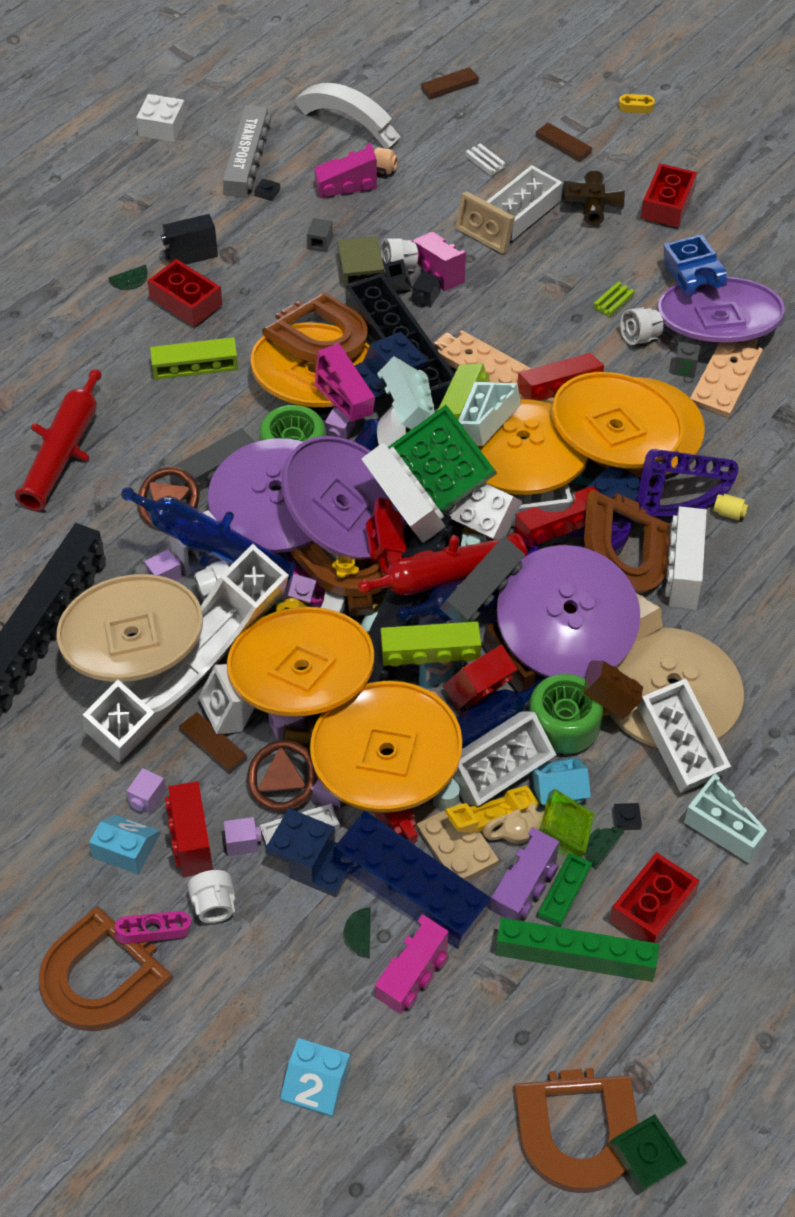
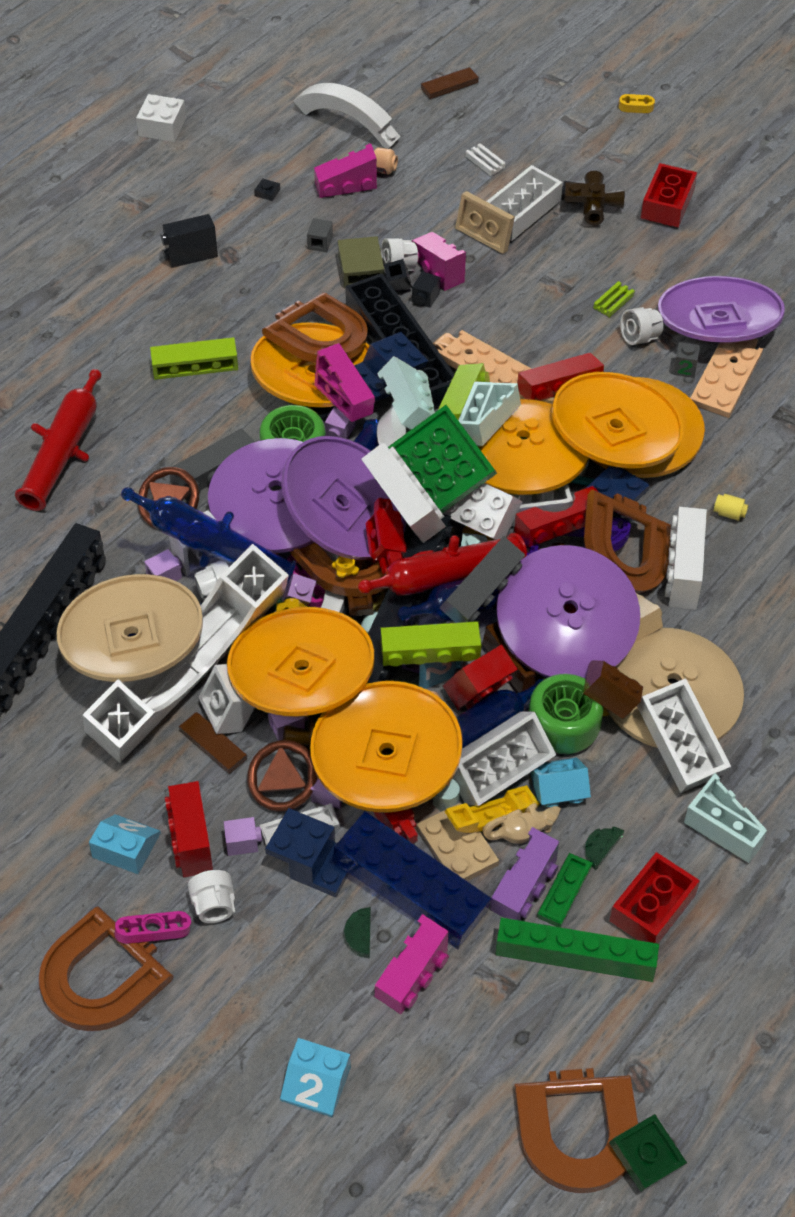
(130, 279): clear green tile -> none
(146, 791): lavender brick -> none
(185, 292): red brick -> none
(246, 151): light grey brick -> none
(563, 141): reddish brown tile -> none
(567, 822): clear neon green plate -> none
(627, 816): black plate -> none
(659, 470): dark purple beam -> none
(694, 264): blue brick -> none

